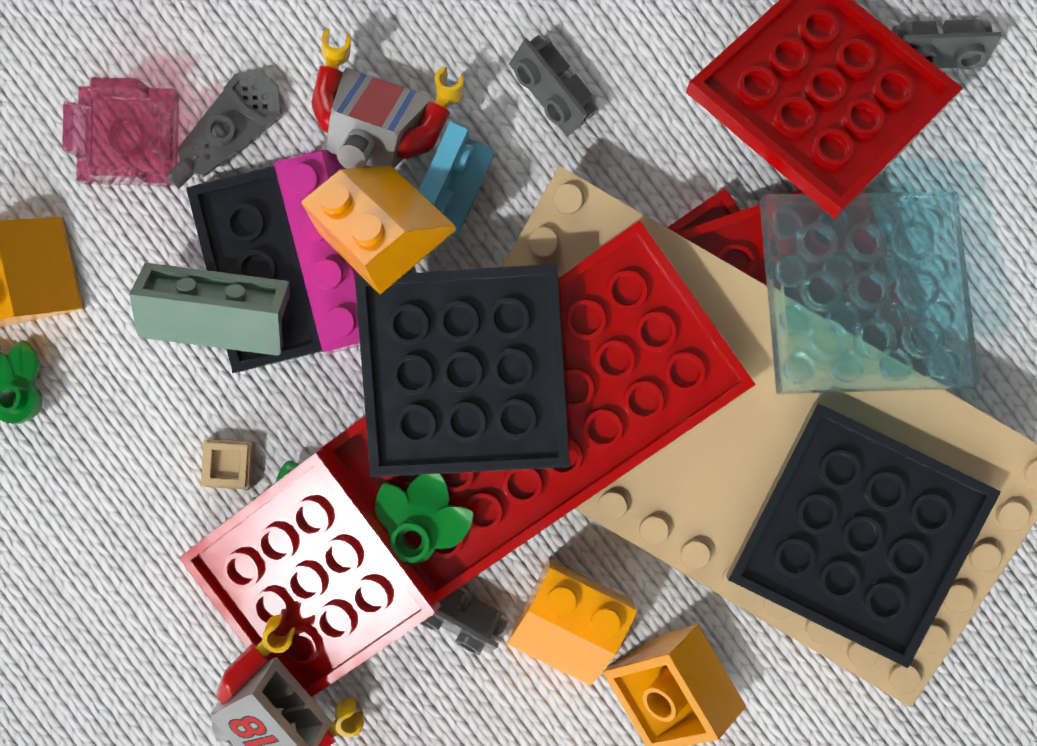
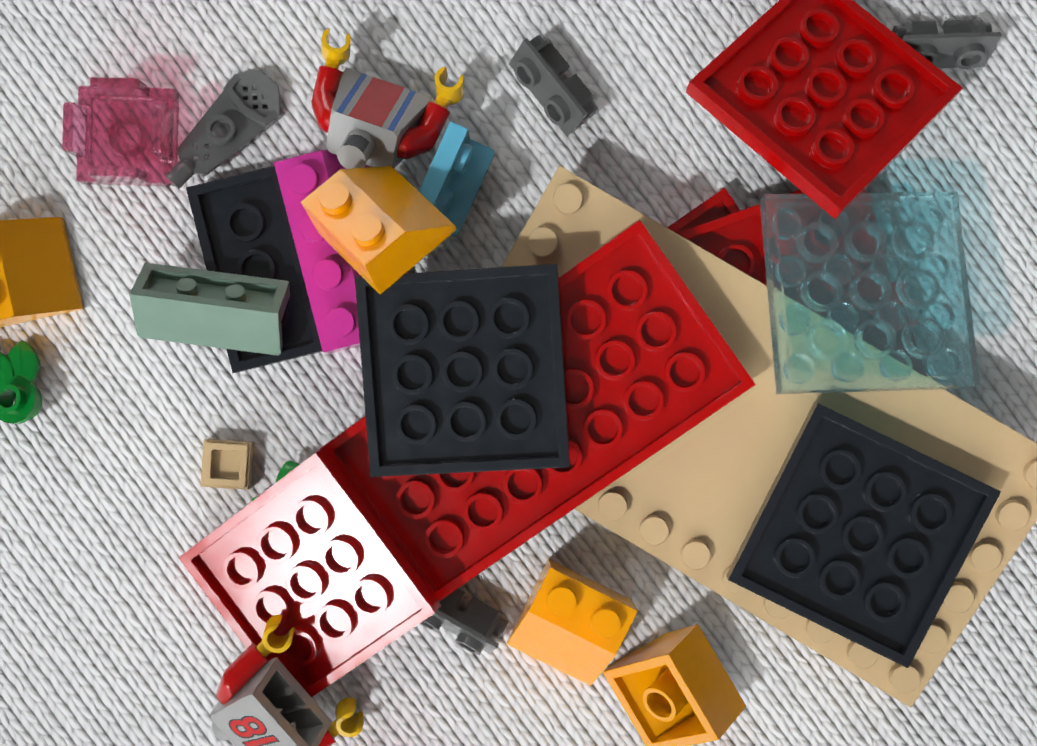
(422, 510): green plate -> none

